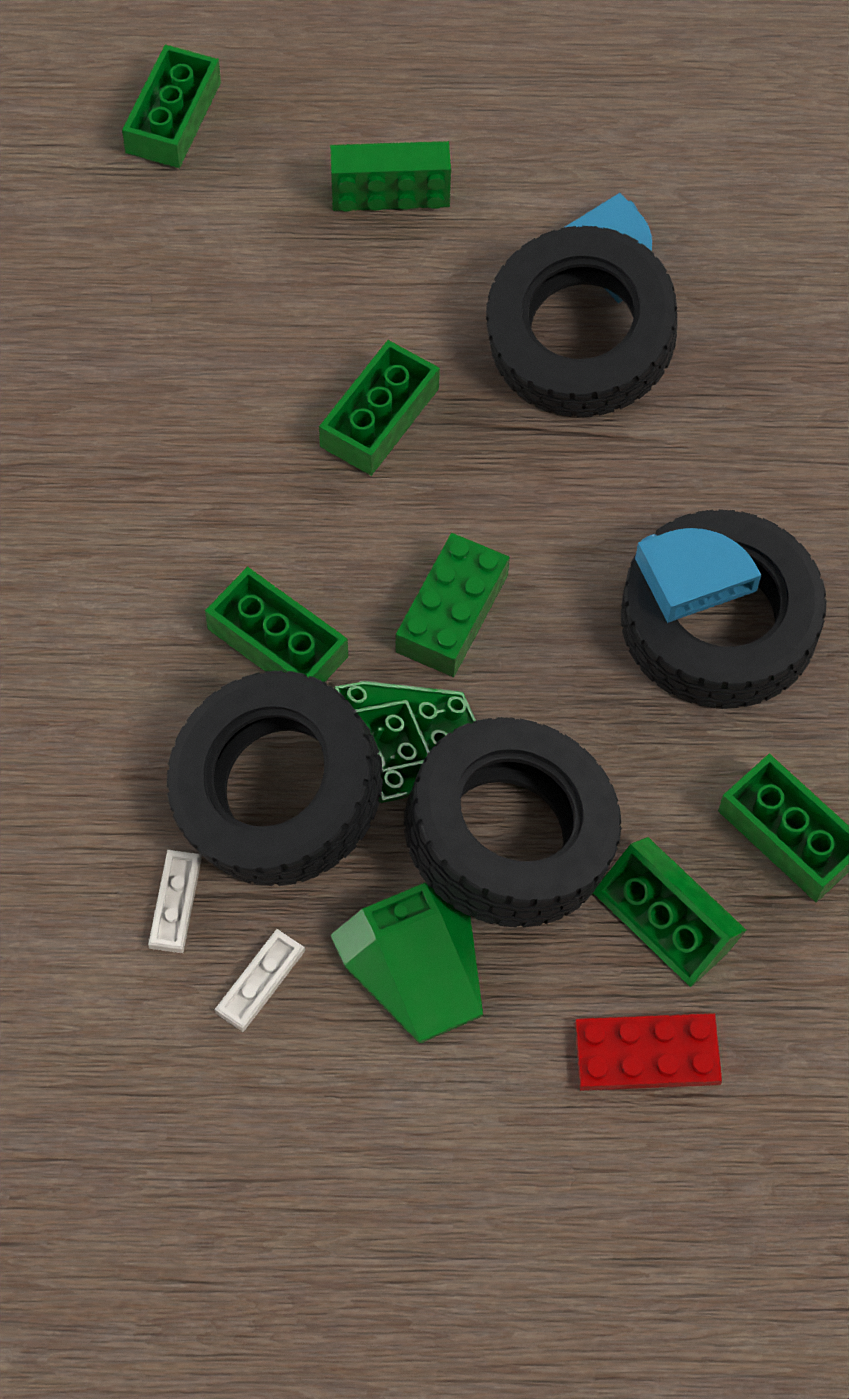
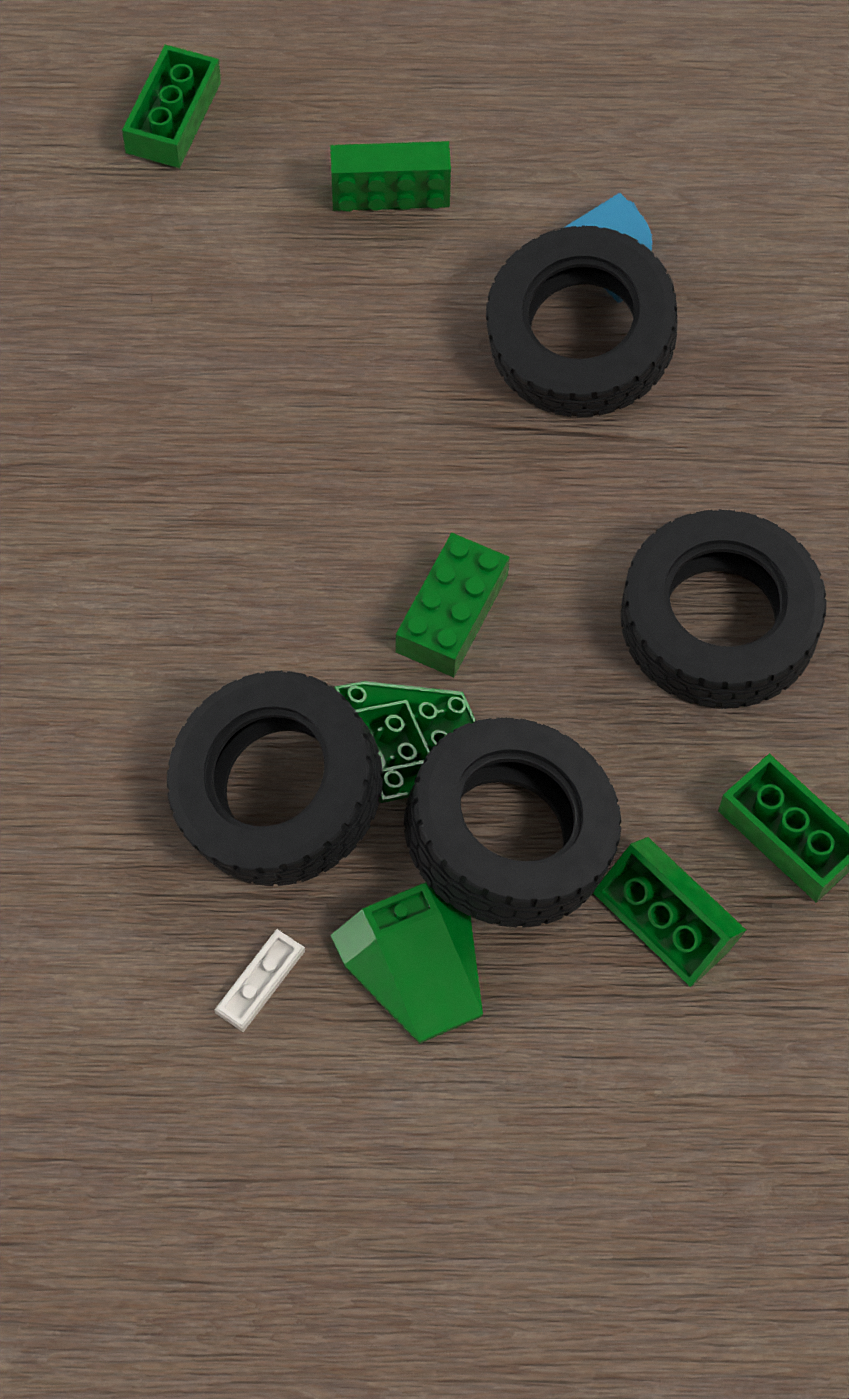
(175, 901): white tile -> none
(275, 629): green brick -> none
(379, 407): green brick -> none
(648, 1052): red plate -> none
(695, 570): dark azure brick -> none

